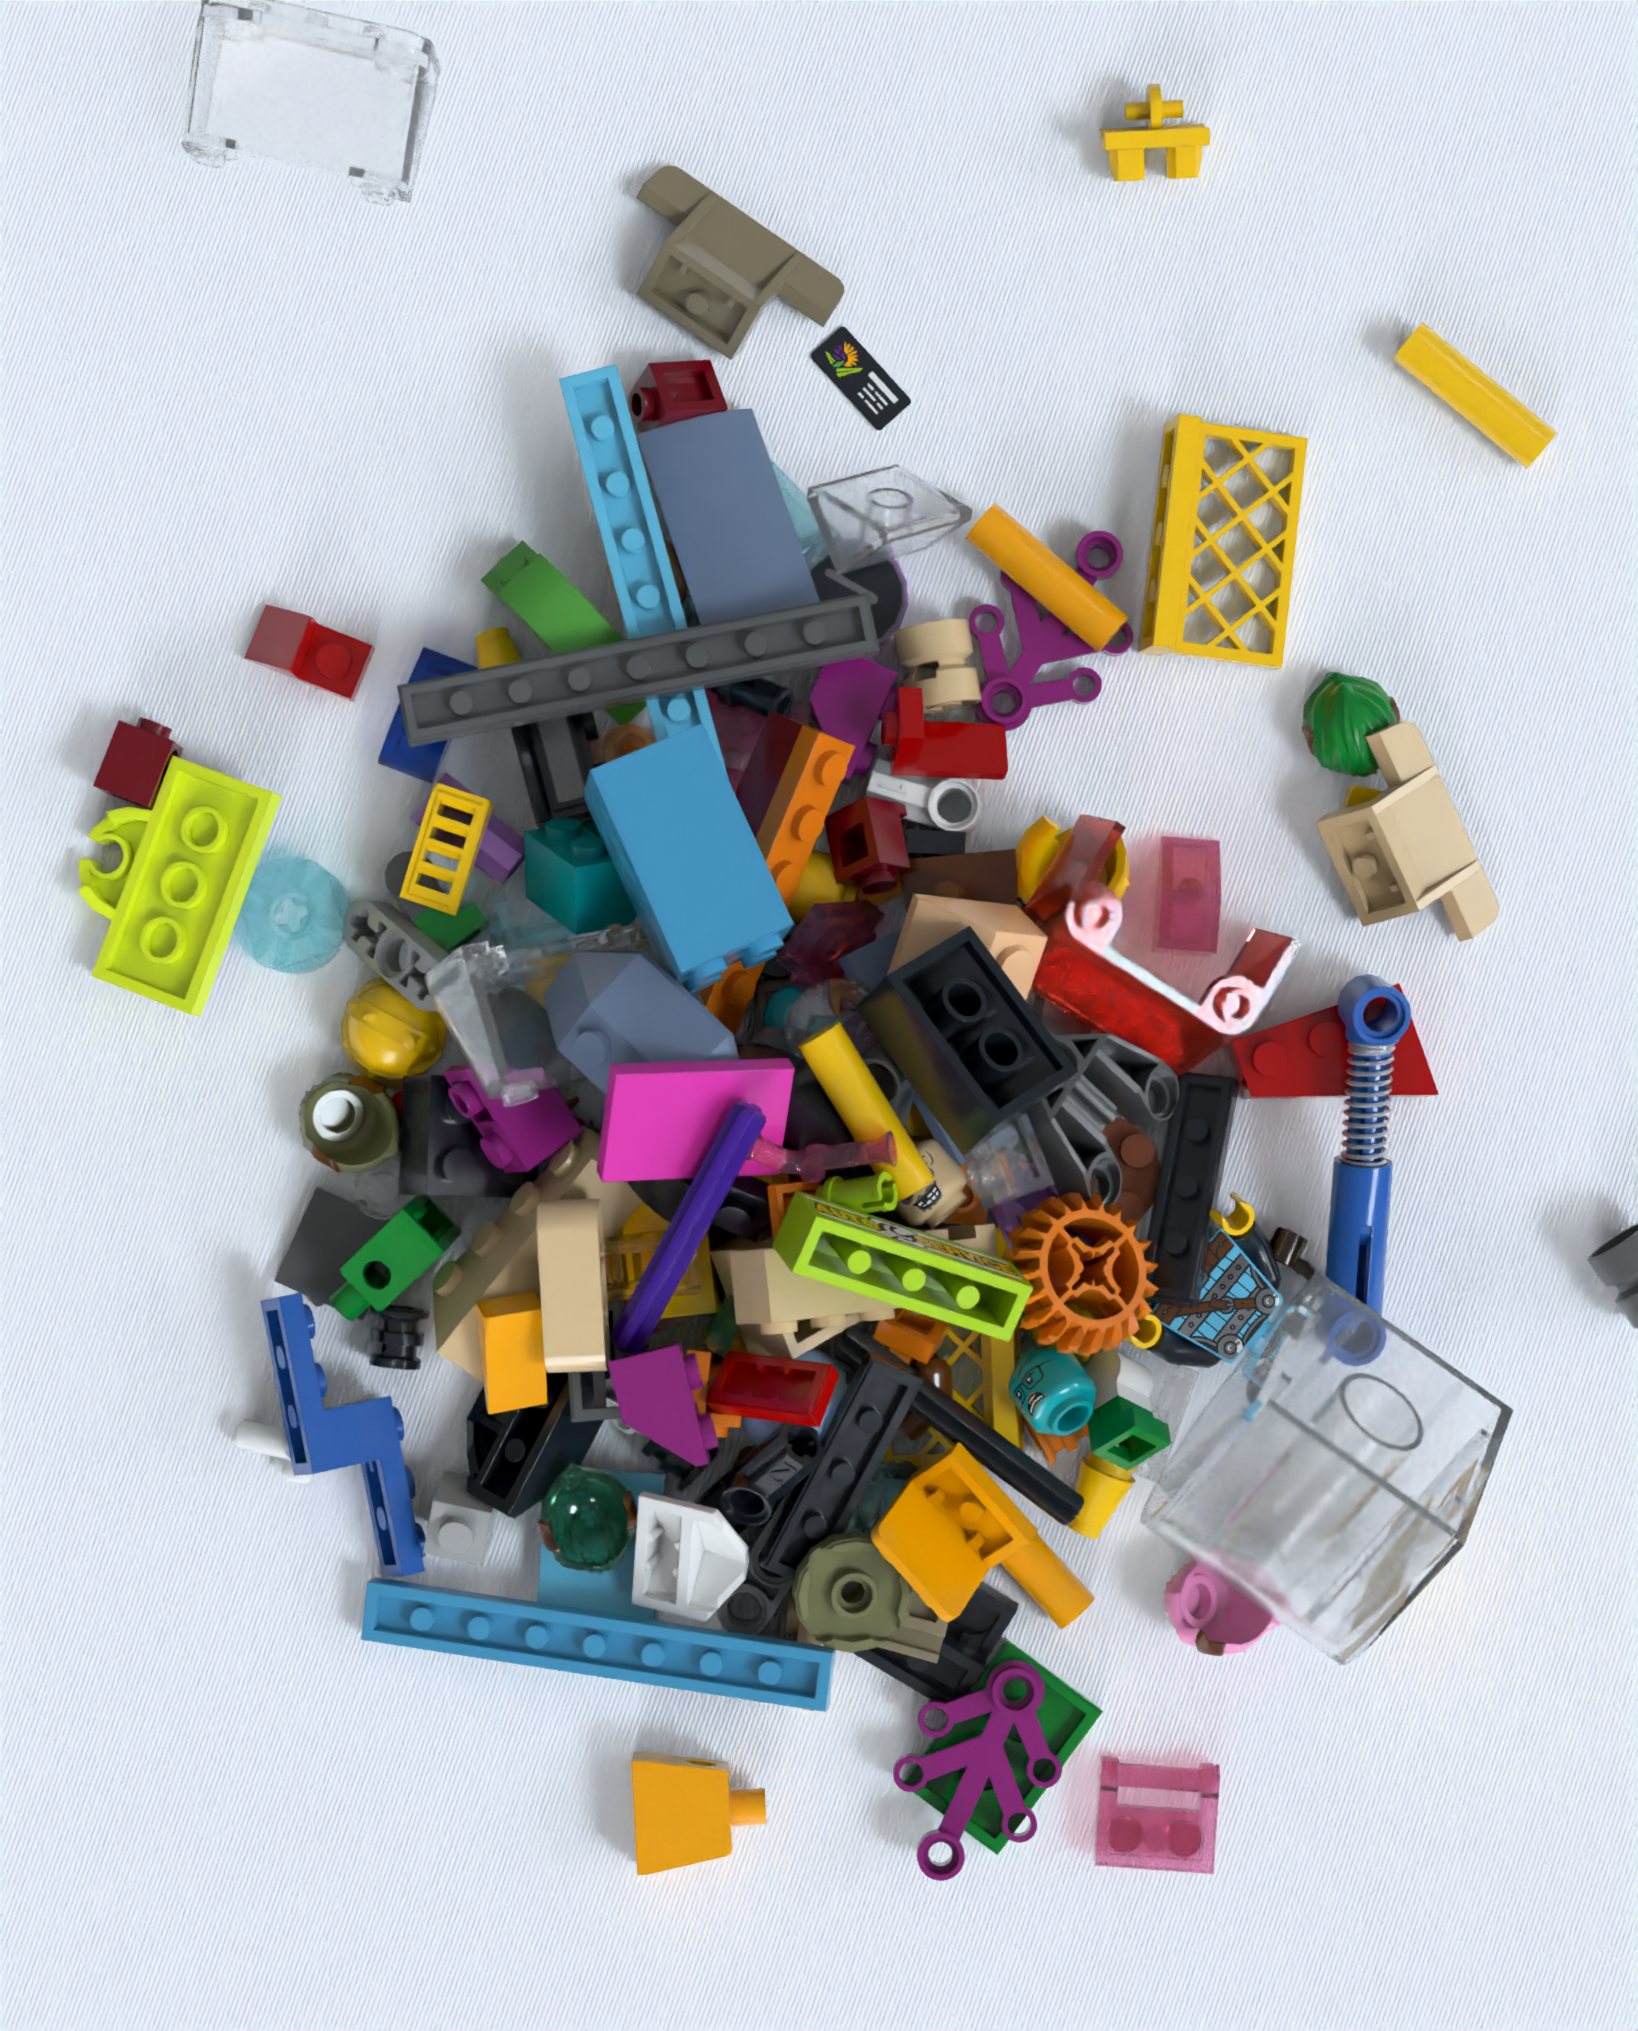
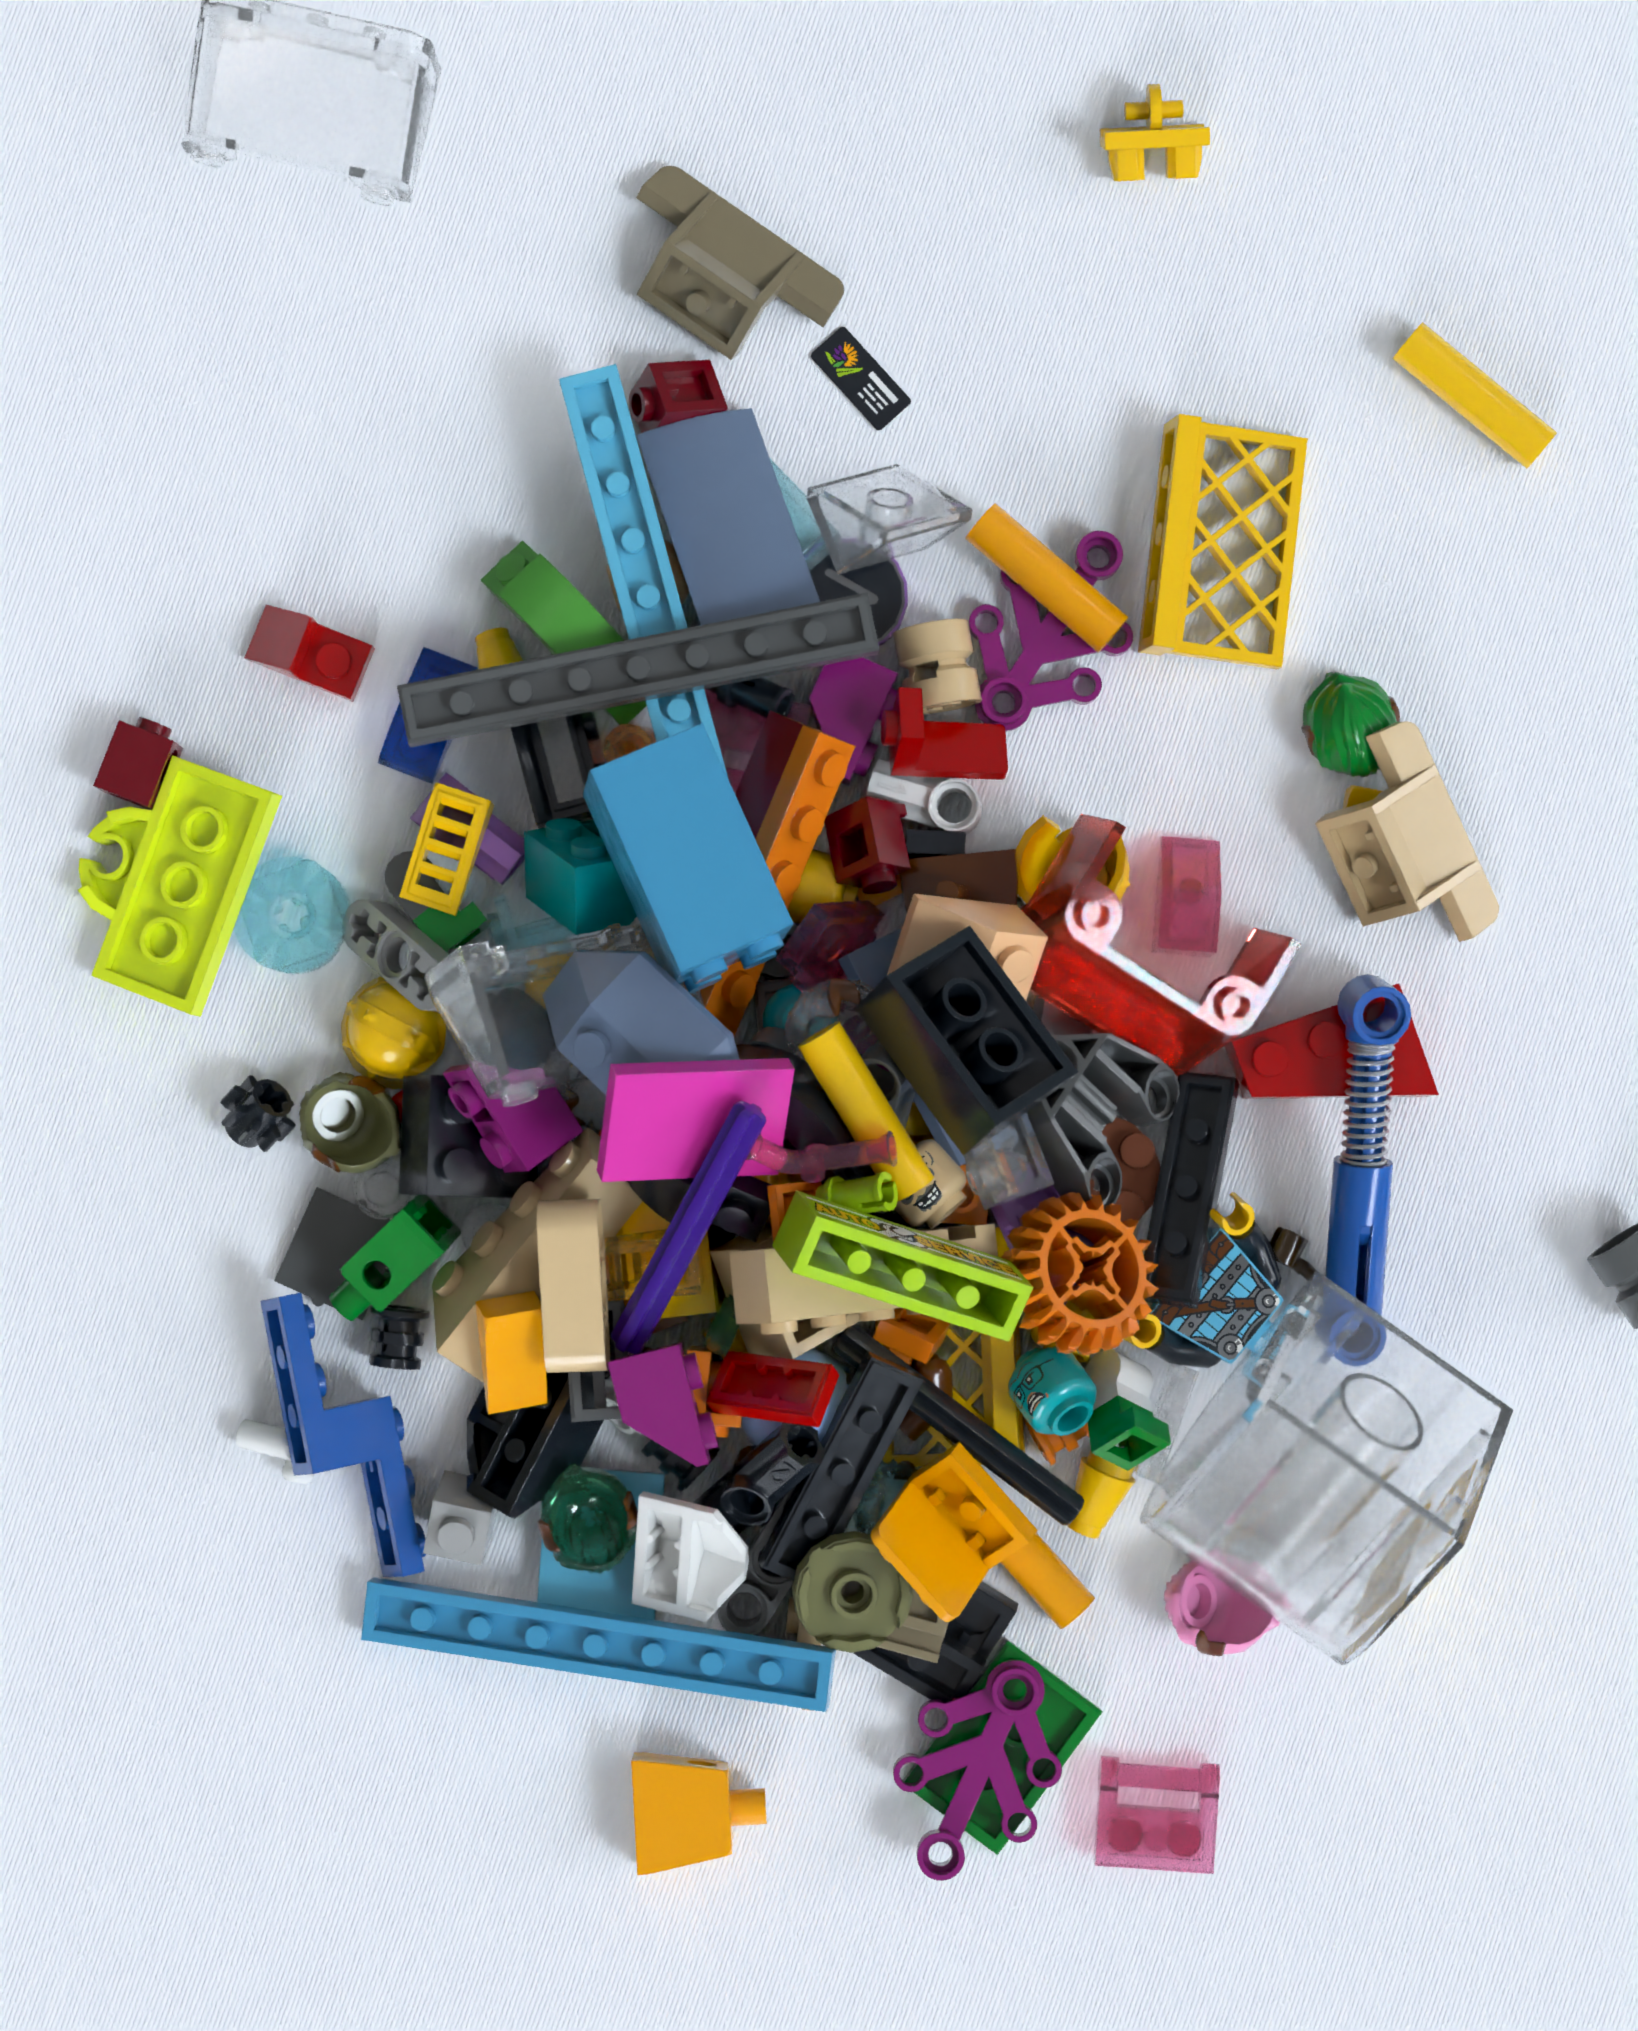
(258, 1113): none -> black gear

